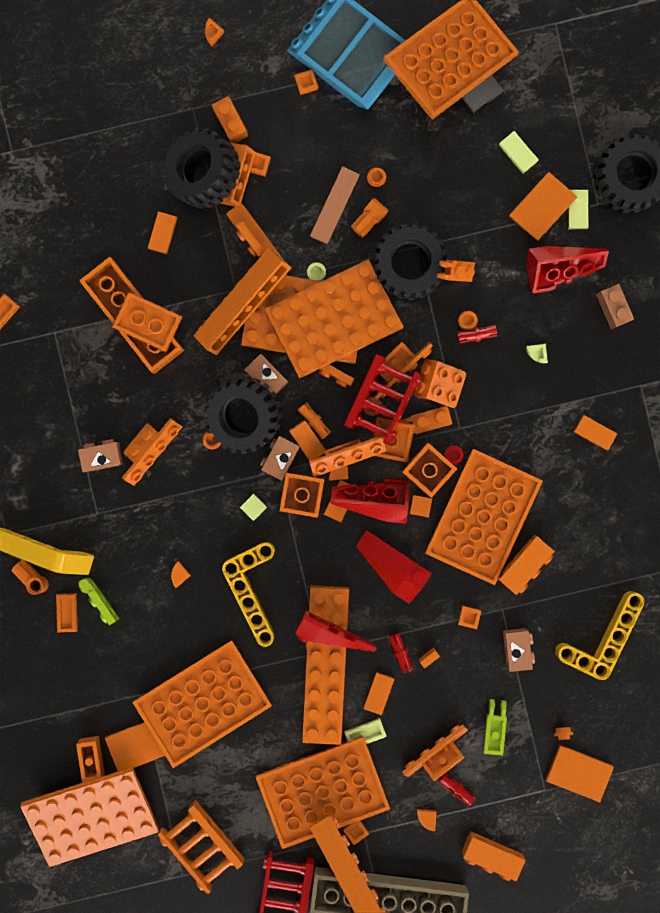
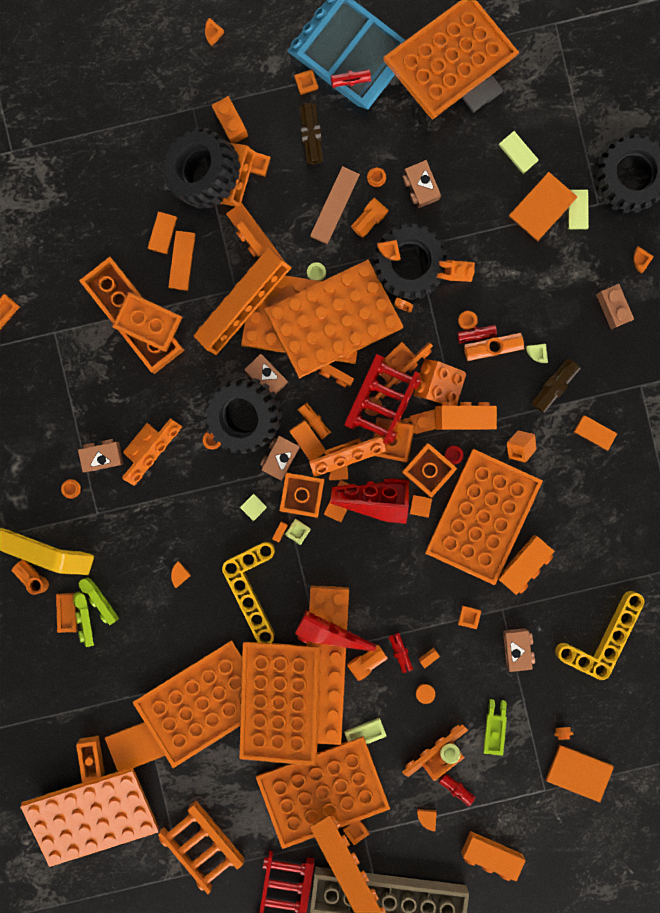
(71, 488): none -> orange plate
(82, 617): none -> lime hinge
(182, 260): none -> orange tile
(279, 703): none -> orange plate
(280, 531): none -> orange tile
(298, 531): none -> yellowish green tile
(311, 133): none -> dark brown piece
(350, 78): none -> red pin
(363, 665): none -> orange piece
(378, 693): orange tile -> none
(389, 250): none -> orange tile
(398, 571): red wedge -> none
(403, 305): none -> orange tile
(421, 184): none -> nougat brick
(425, 693): none -> orange tile
(450, 753): none -> yellowish green tile
(465, 416): none -> orange brick
(506, 344): none -> orange piece
(521, 446): none -> orange panel
(554, 265): red wedge -> none
(555, 385): none -> dark brown piece
(641, 259): none -> orange tile

